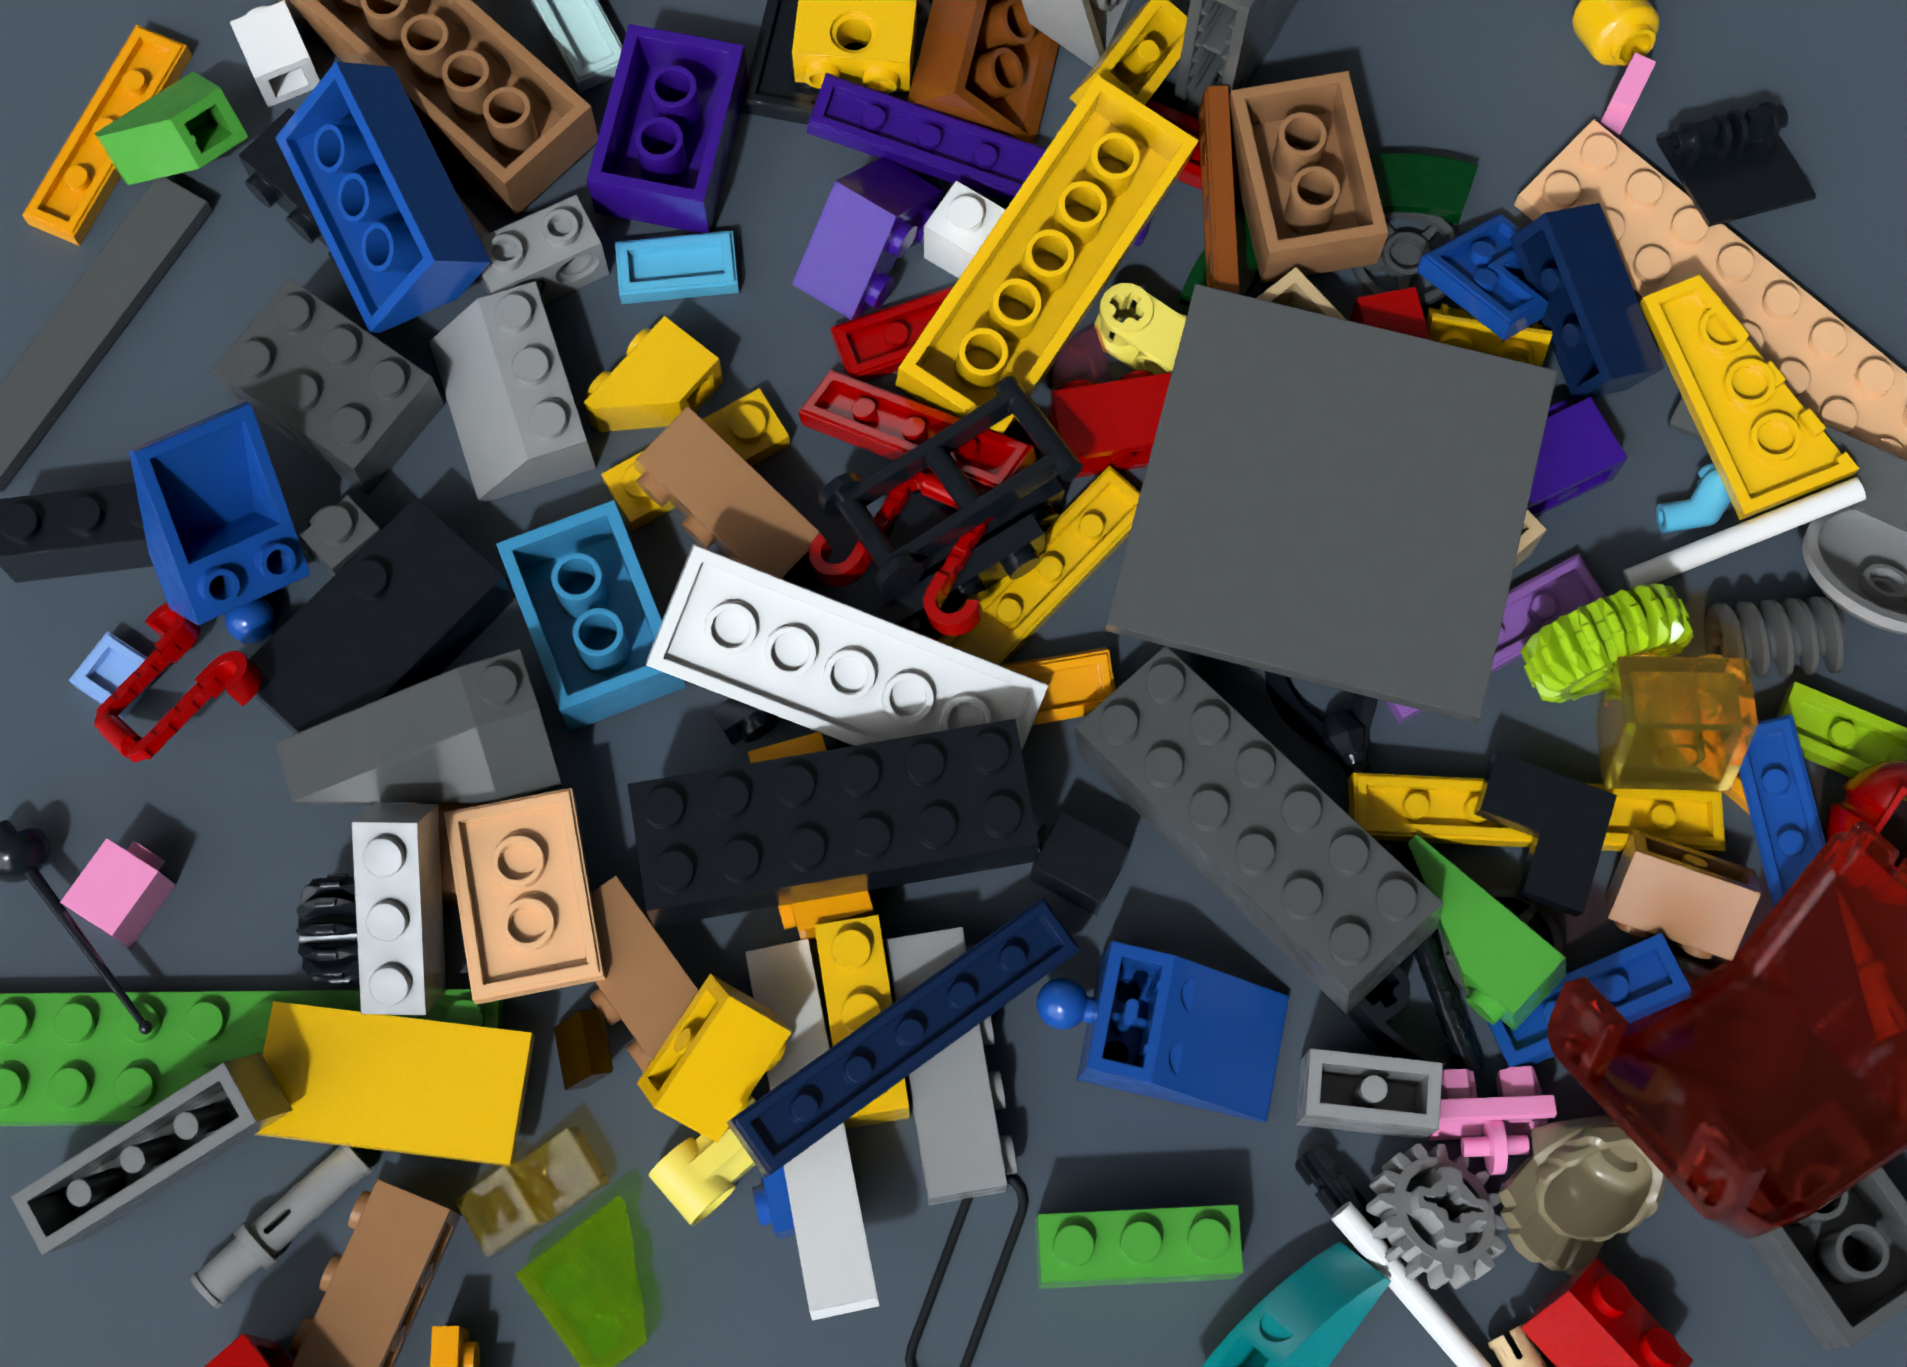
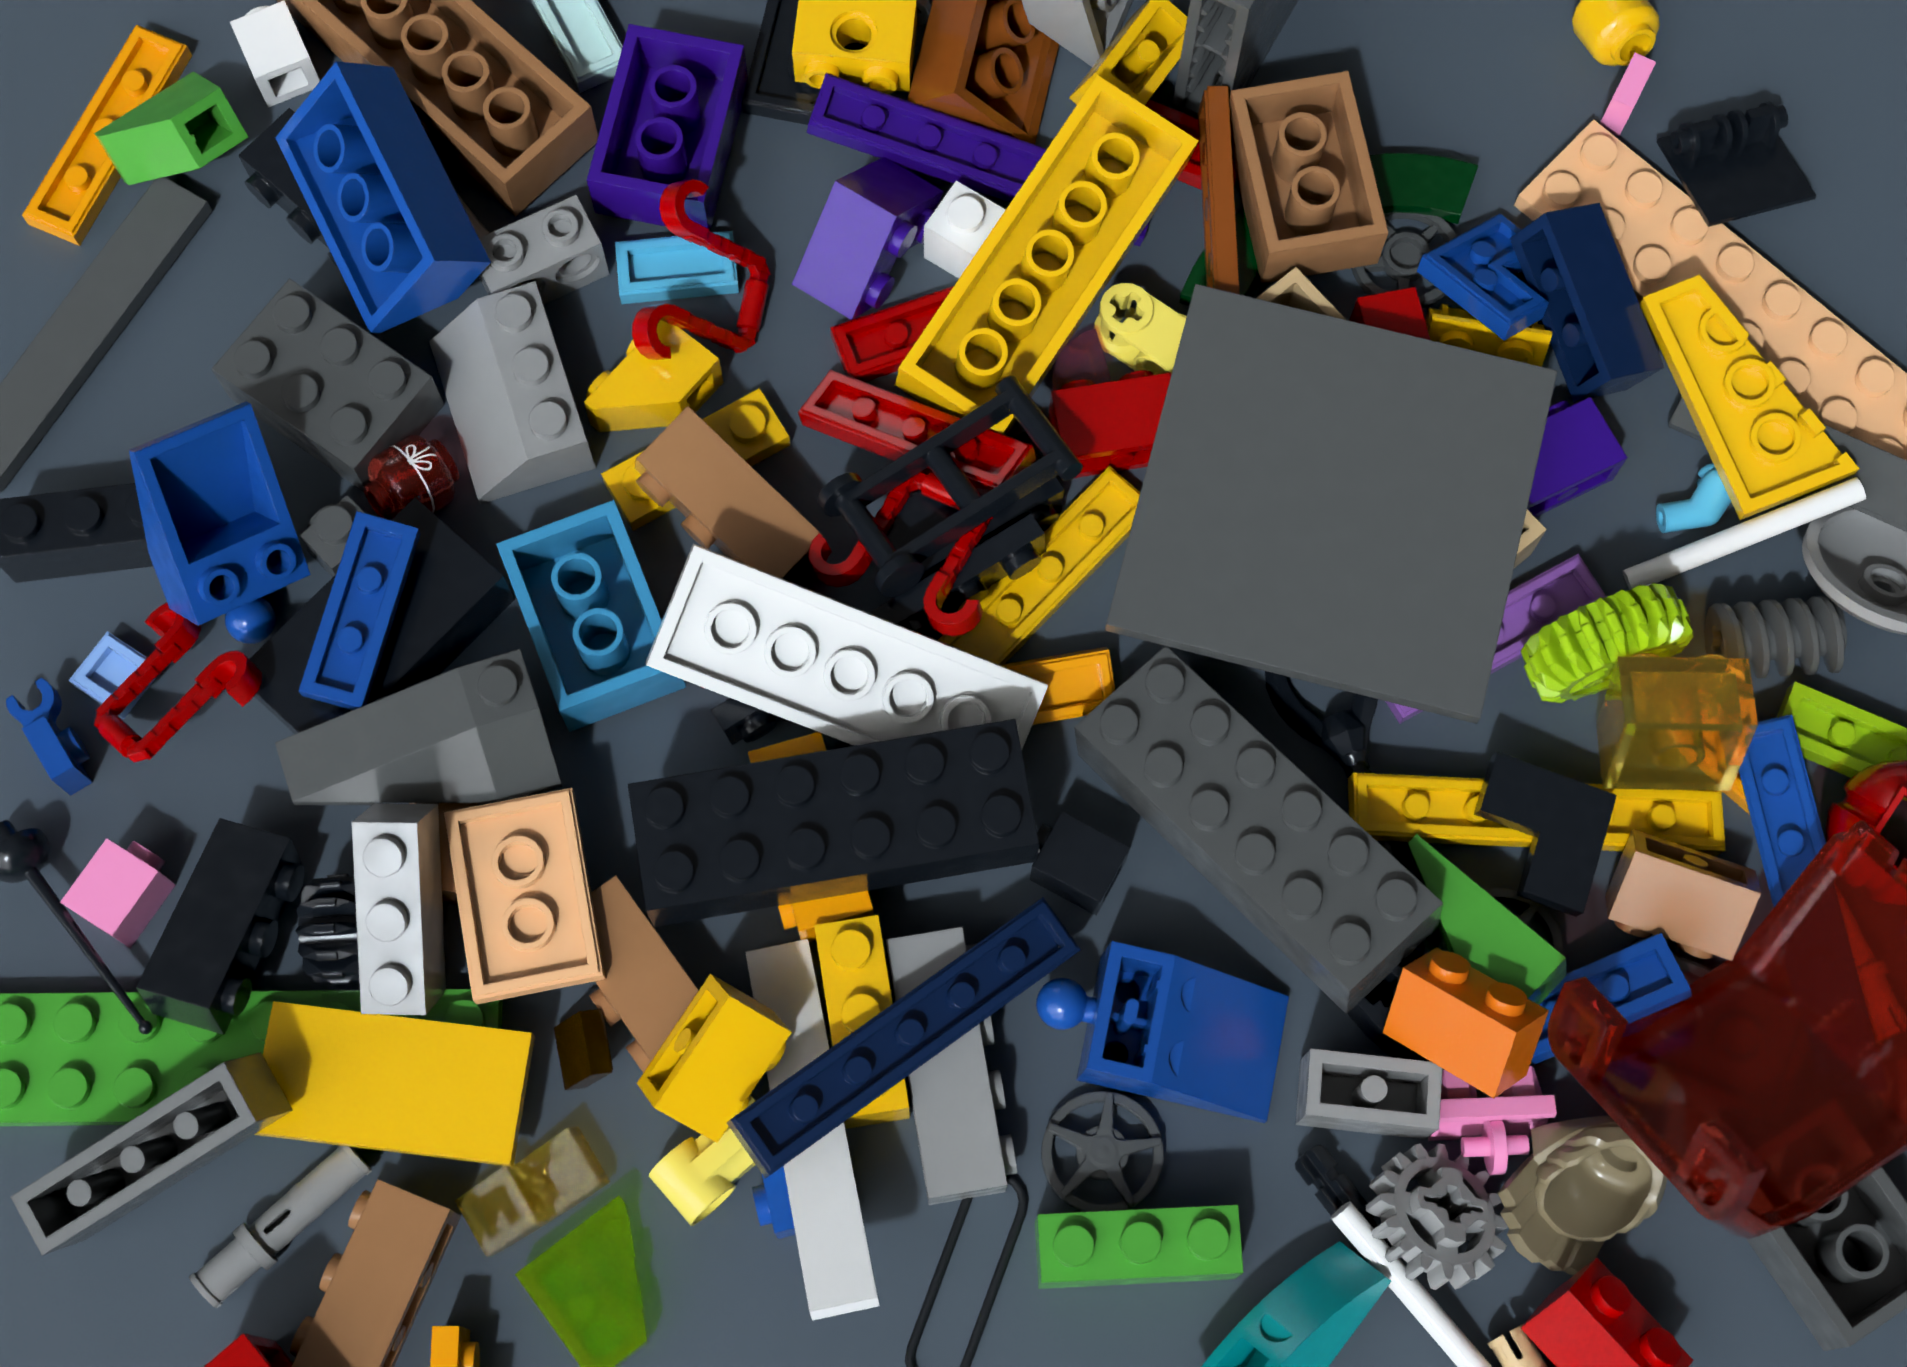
(57, 750): none -> blue plate
(222, 927): none -> black brick
(359, 612): none -> blue plate
(410, 471): none -> clear red head
(754, 296): none -> red piece
(1102, 1151): none -> dark grey wheel
(1465, 1021): none -> orange brick

